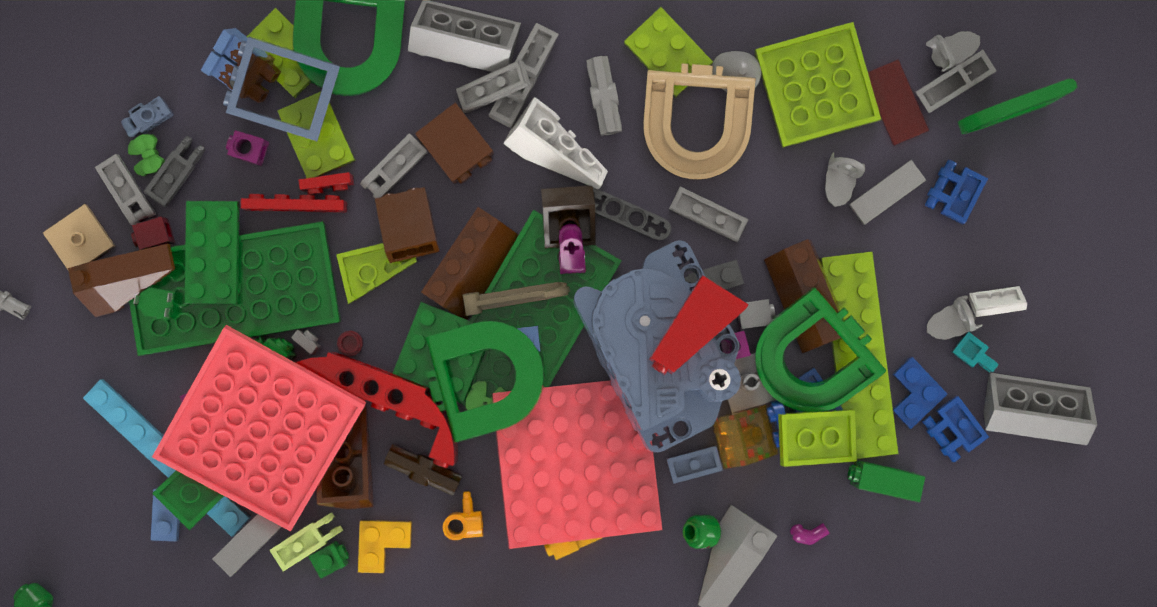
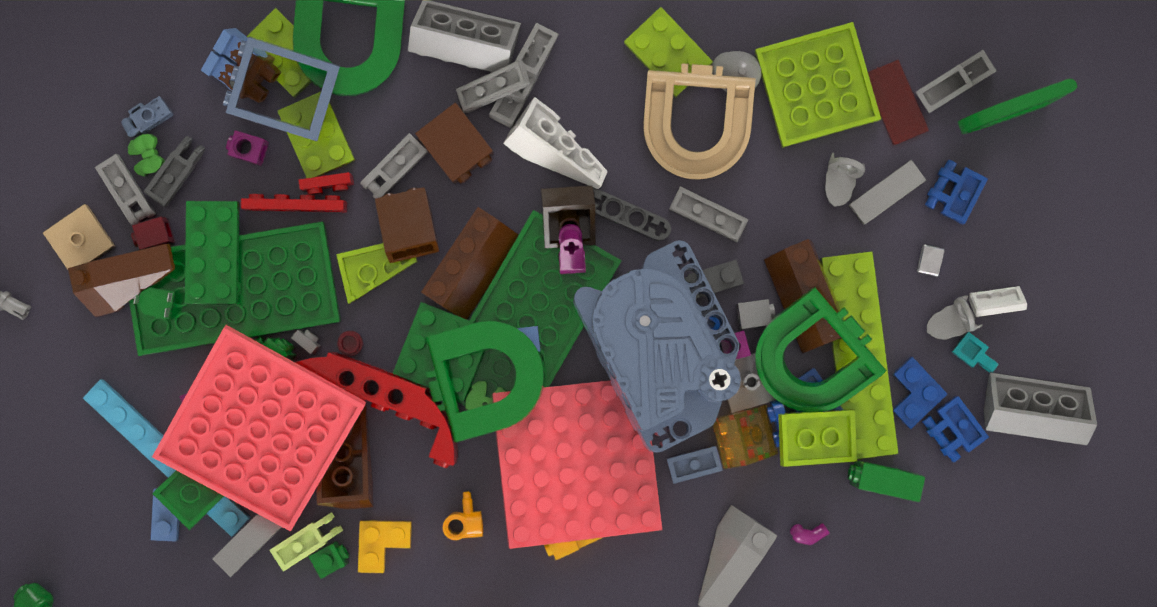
(422, 469): dark brown piece -> none
(476, 302): dark tan piece -> none
(604, 95): light grey piece -> none
(697, 322): red slope -> none
(702, 531): green head -> none
(930, 260): none -> flat silver piece
(953, 49): light grey piece -> none

